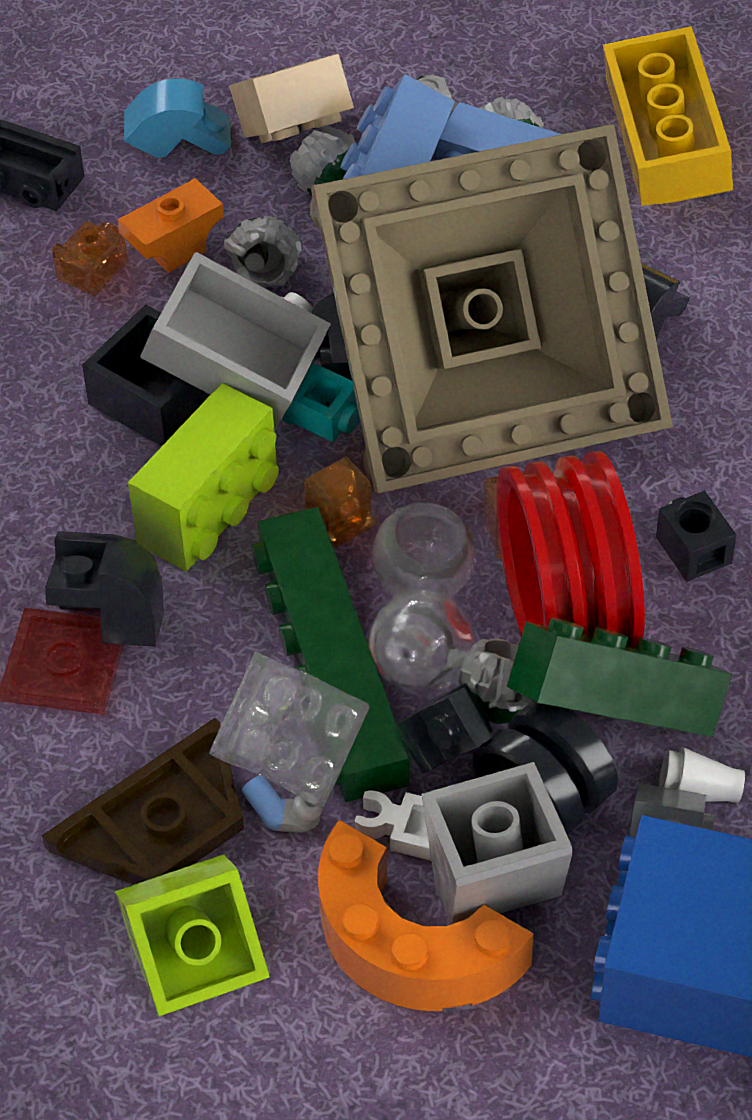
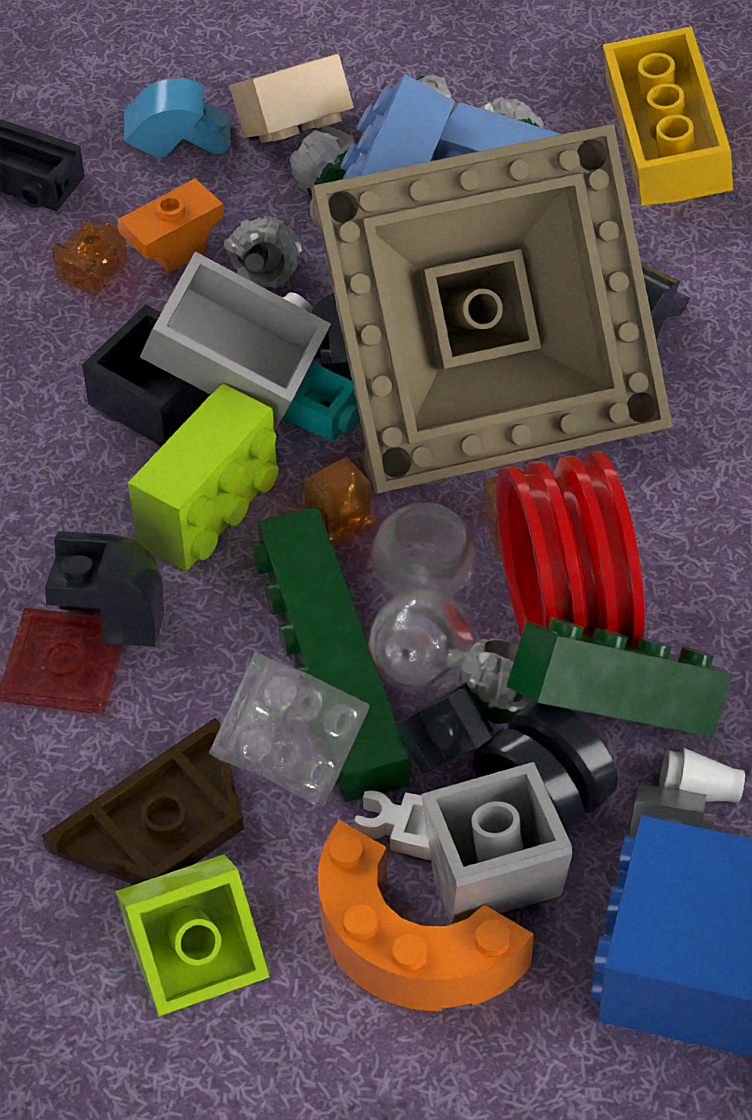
(279, 813): arm -> none
(695, 535): black brick -> none

